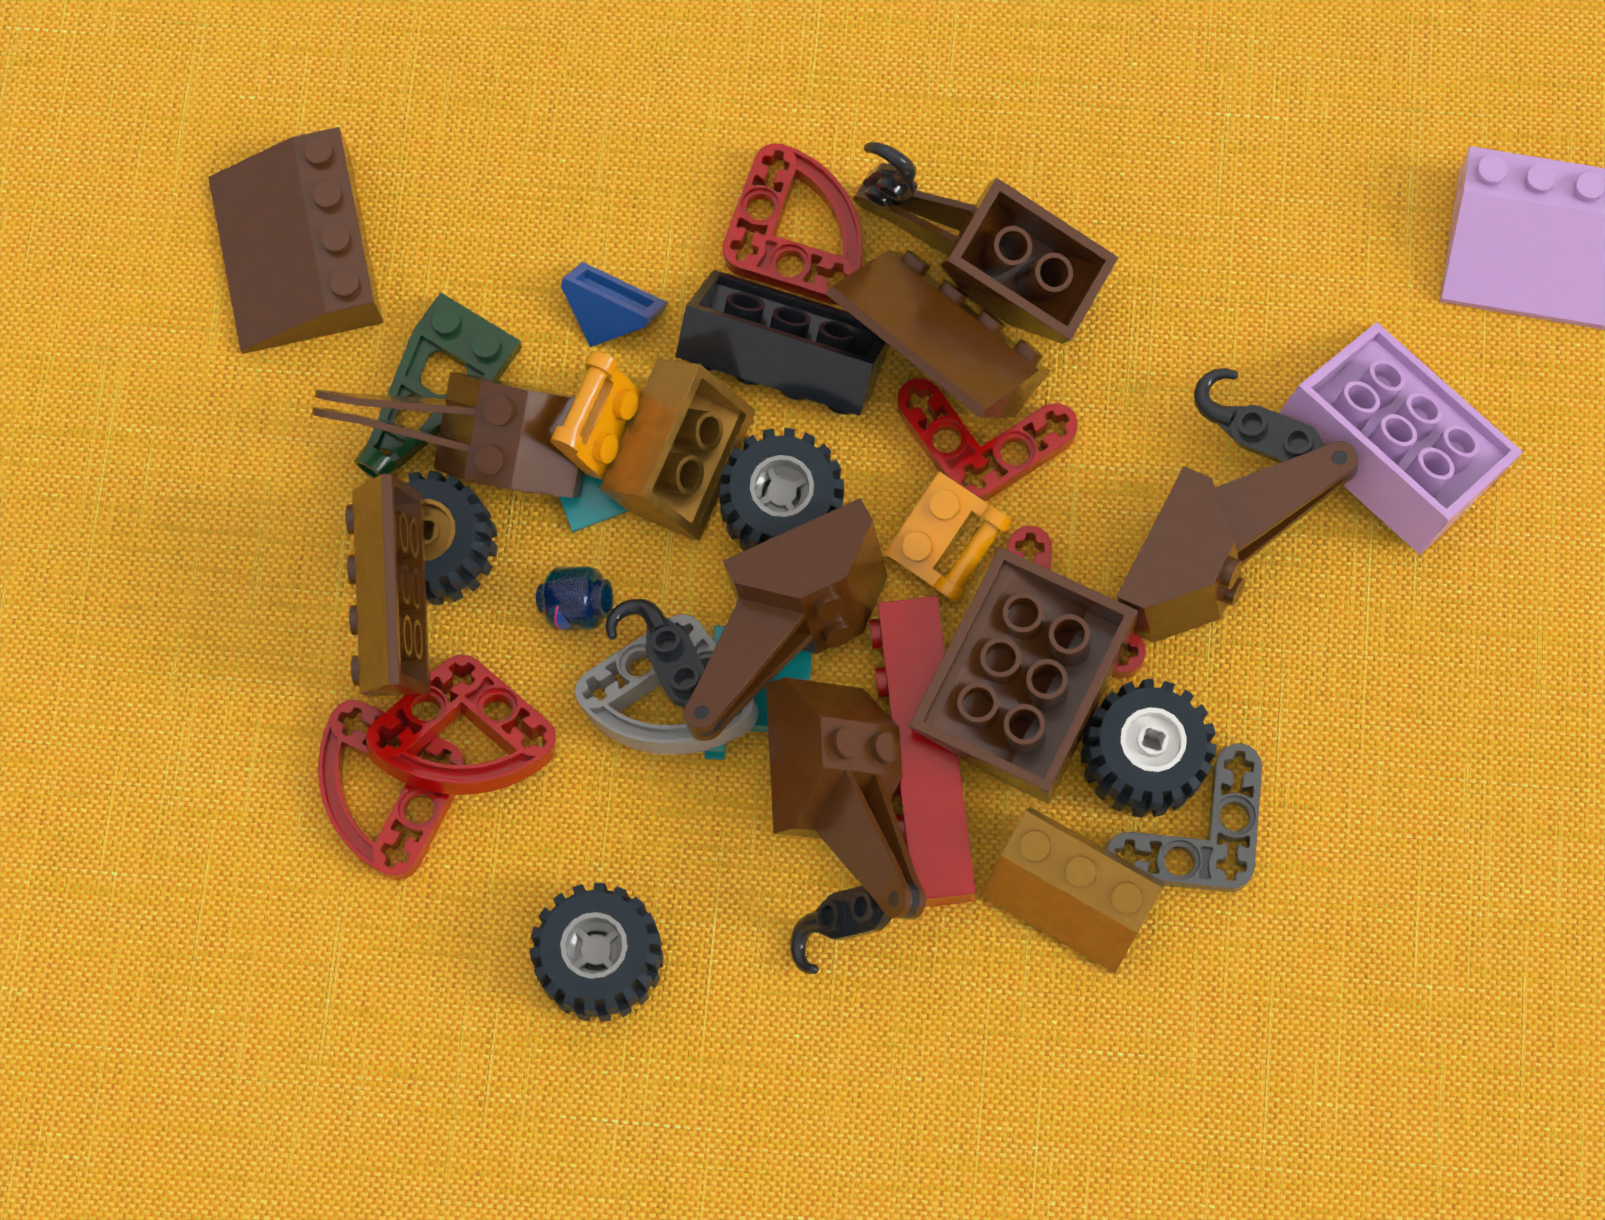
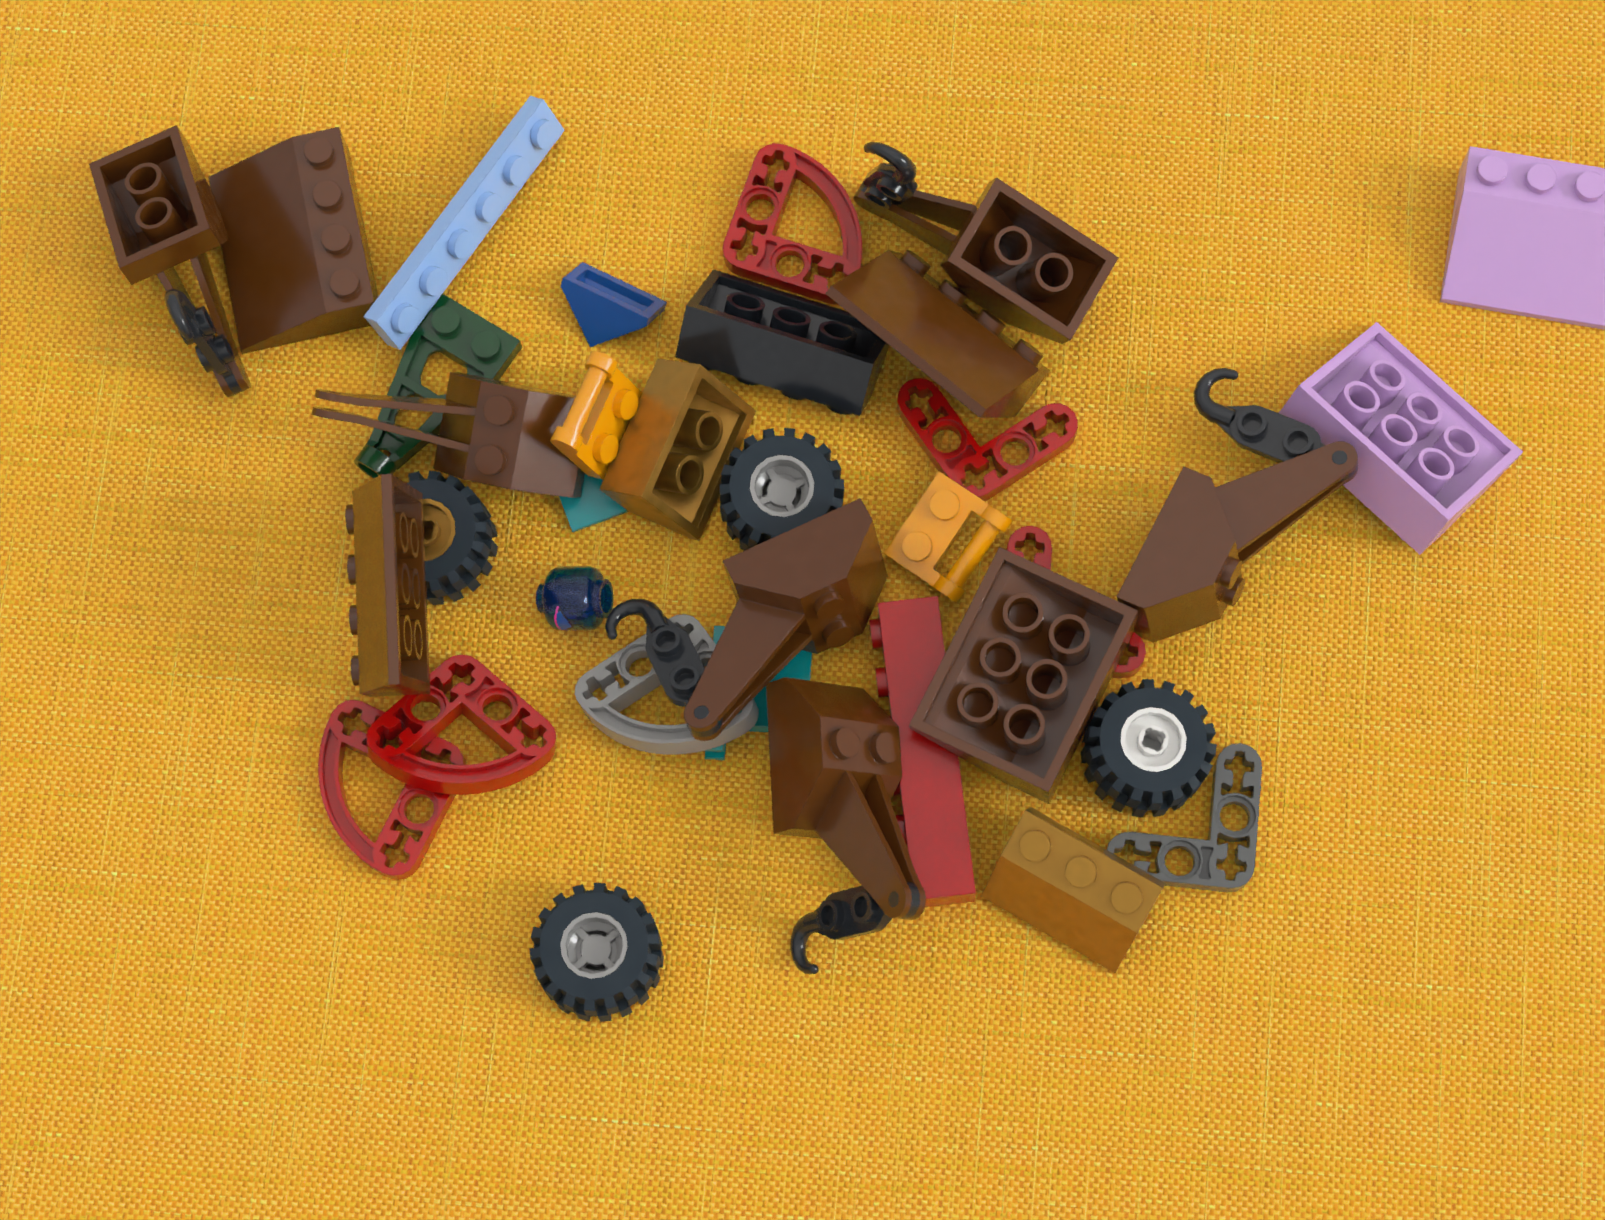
(161, 217): none -> reddish brown slope
(464, 223): none -> light blue plate

